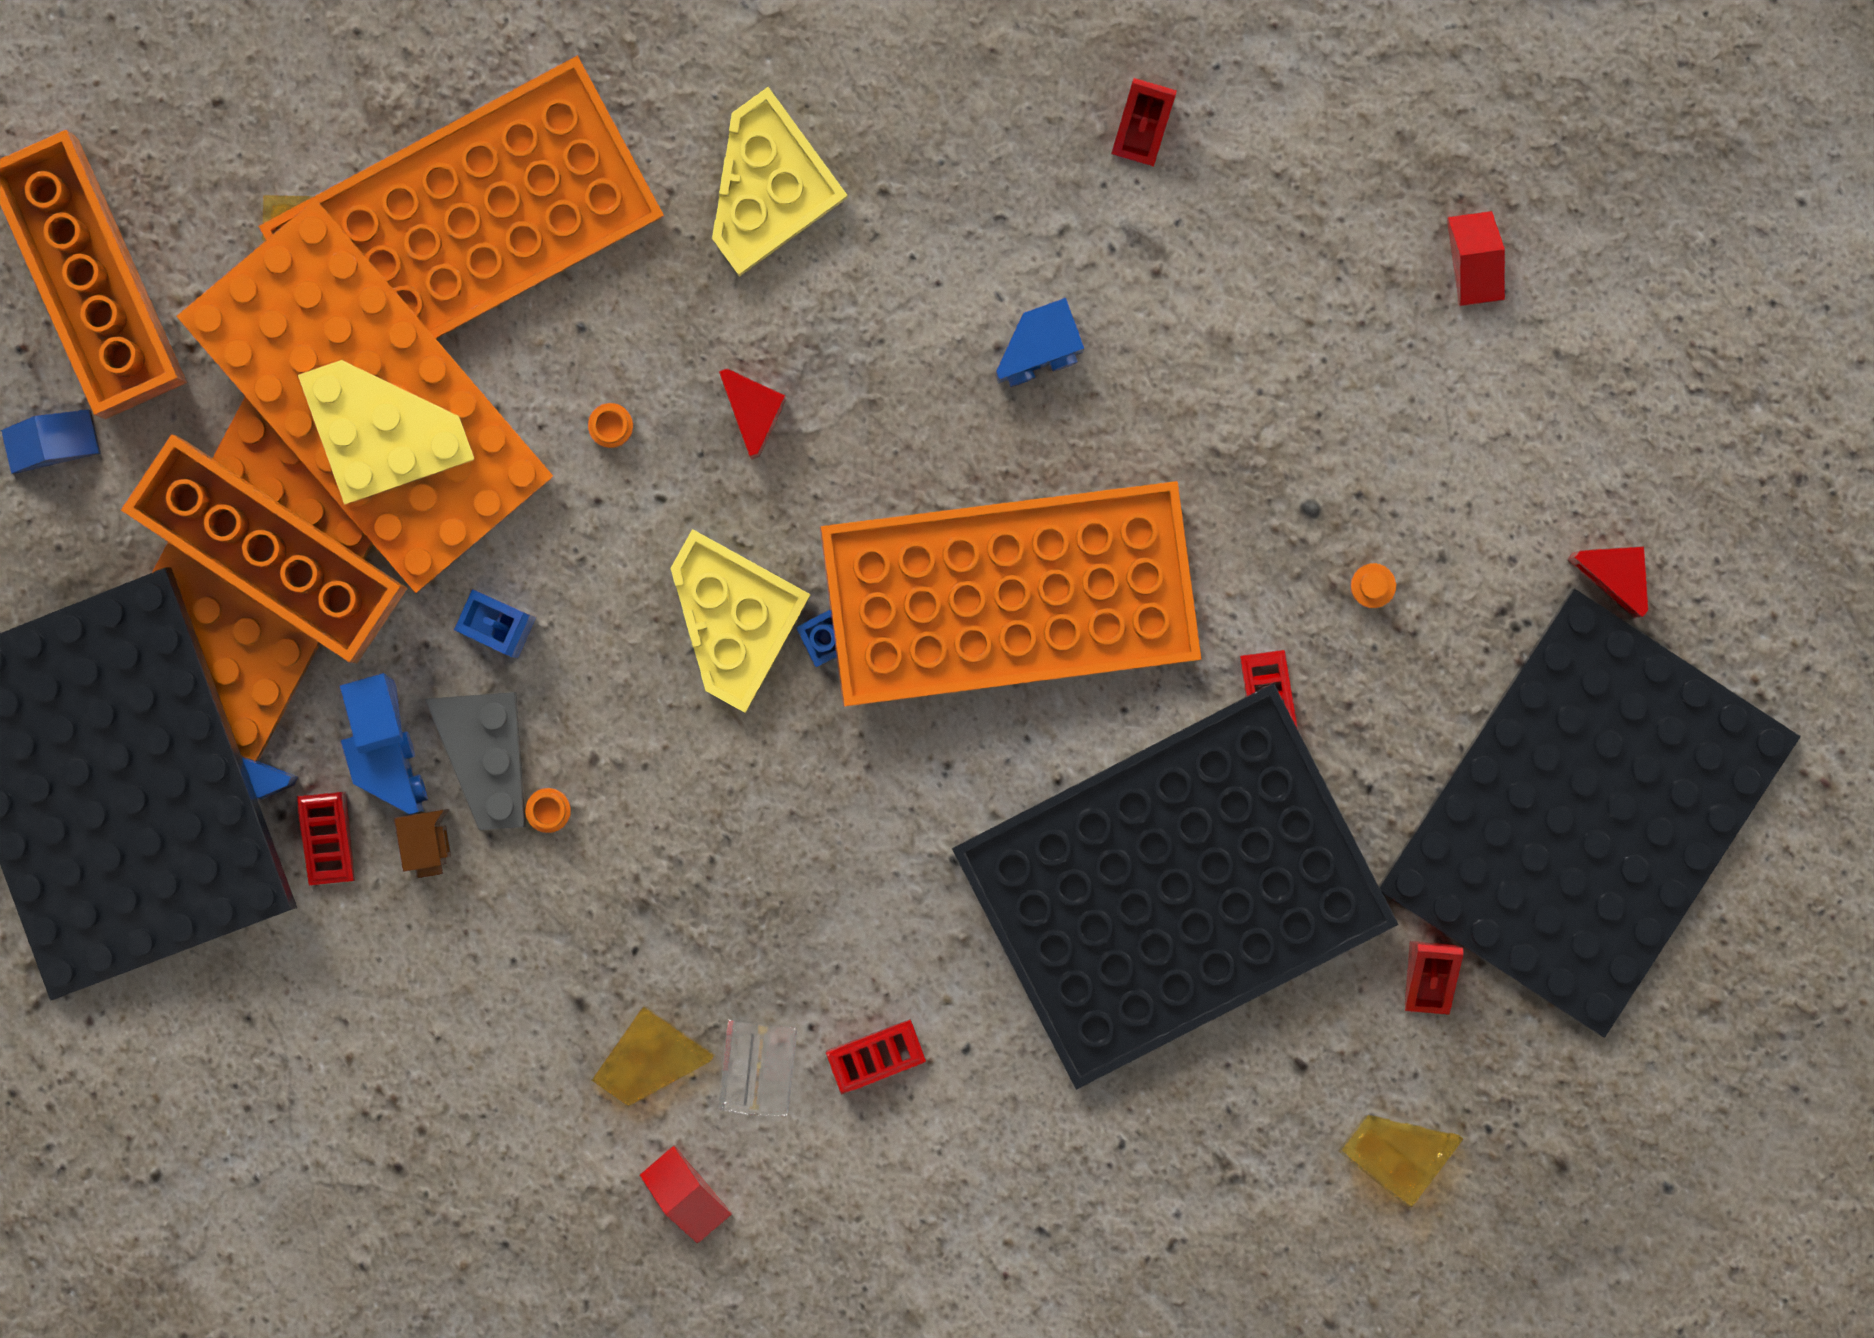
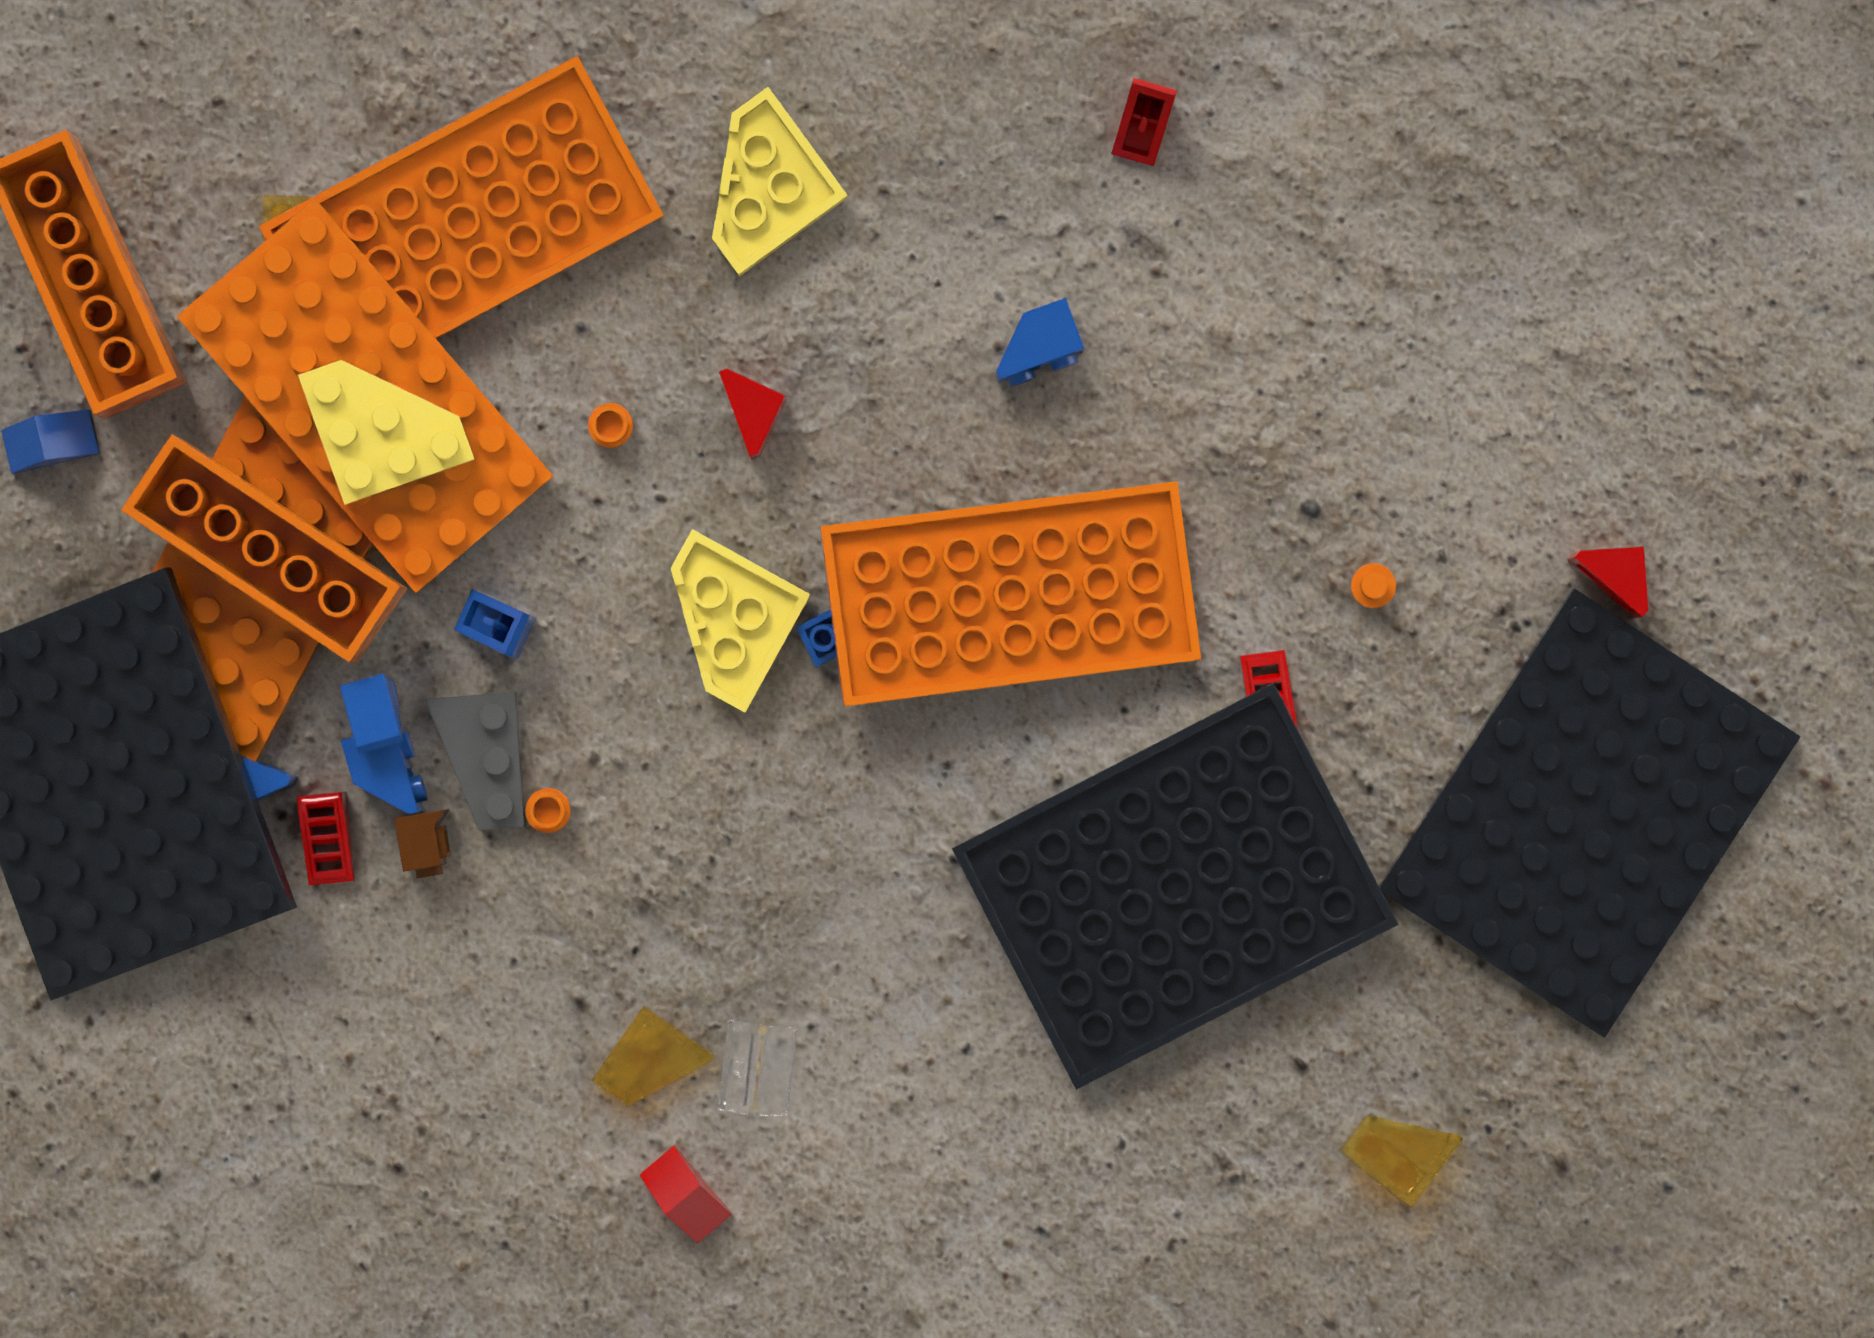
(839, 1068): red slope -> none
(1432, 977): red slope -> none
(1477, 258): red slope -> none

